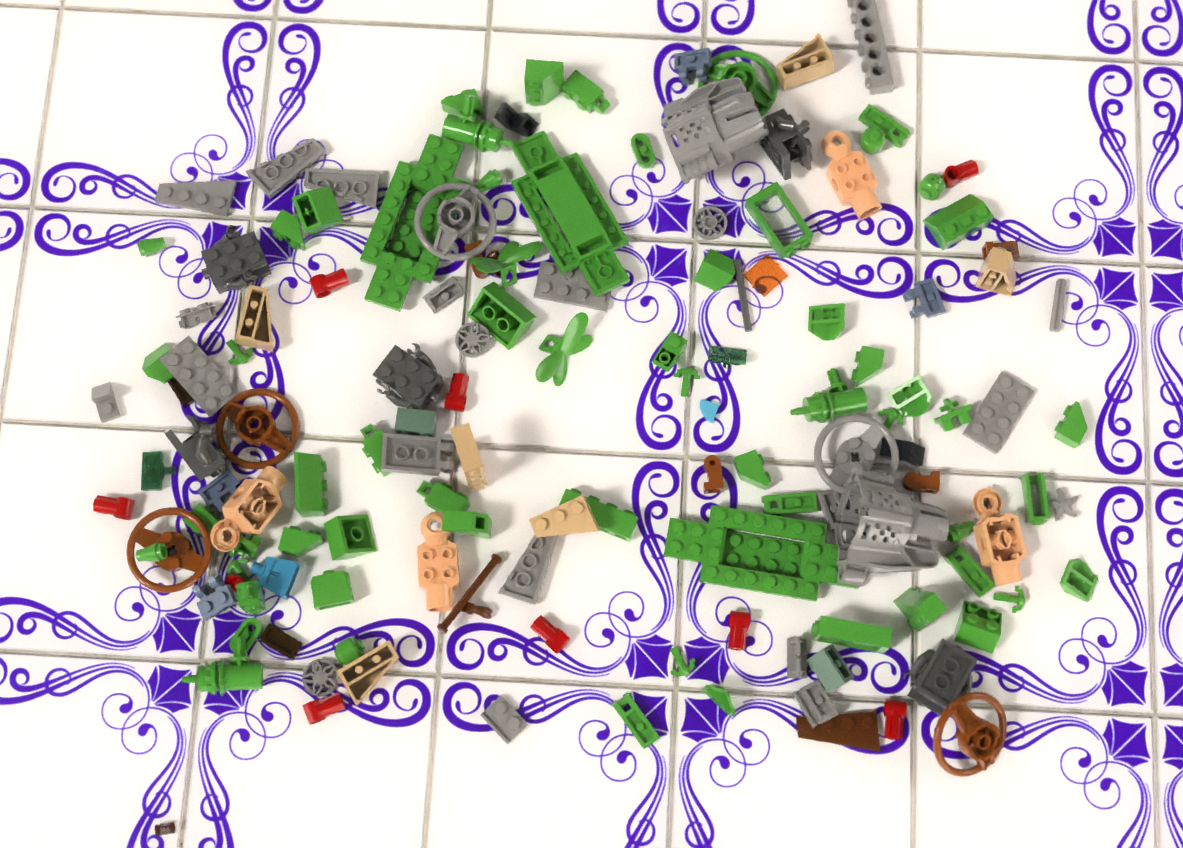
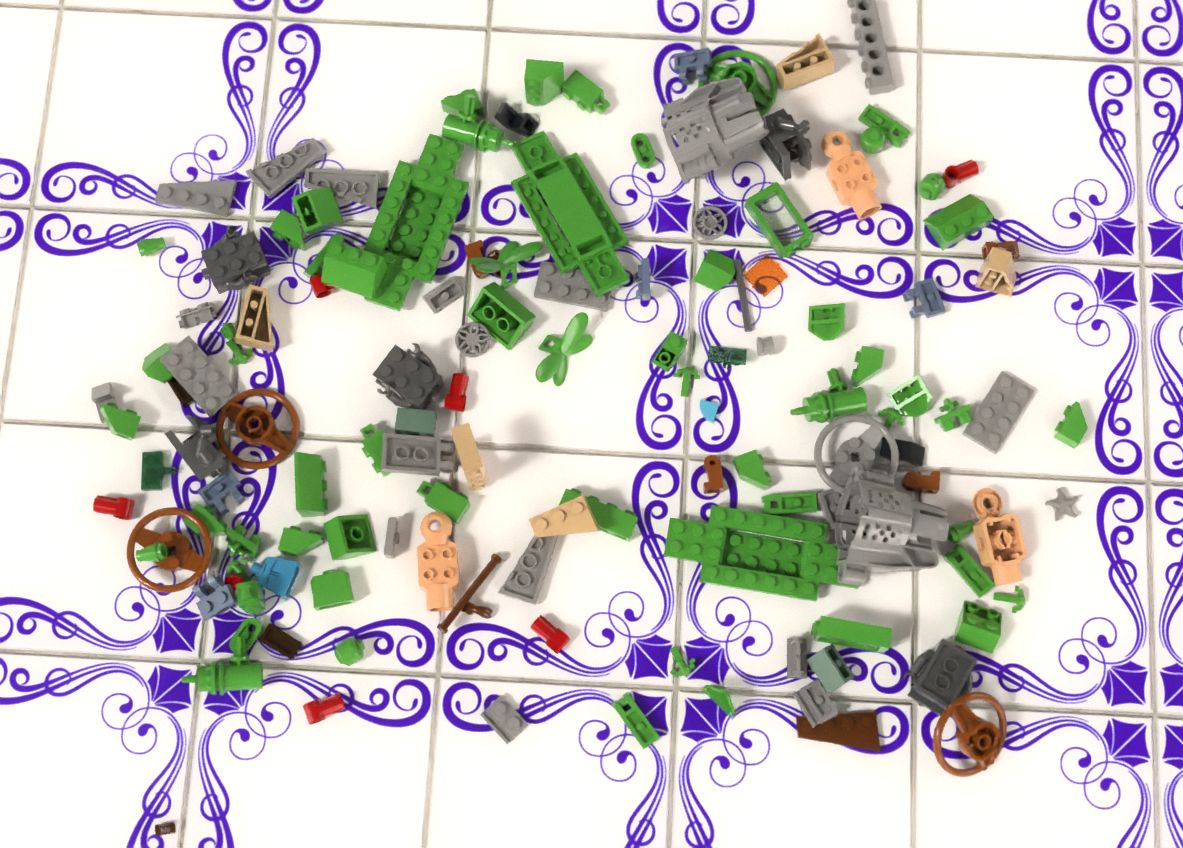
(120, 422): none -> bright green slope
(228, 331): none -> bright green plate
(249, 508): light nougat brick -> none
(314, 267): none -> bright green plate
(320, 677): light grey wheel -> none
(353, 269): none -> bright green slope
(367, 670): tan wedge -> none
(392, 537): none -> light grey plate
(452, 229): light grey piece -> none
(467, 523): bright green slope -> none
(489, 180): bright green cone -> none
(644, 274): none -> sand blue plate
(738, 625): red piece -> none
(765, 346): none -> light grey wheel
(894, 714): red piece -> none
(919, 607): bright green wedge -> none
(1035, 499): bright green window -> none
(1058, 305): light grey axle -> none
(1078, 580): bright green slope -> none

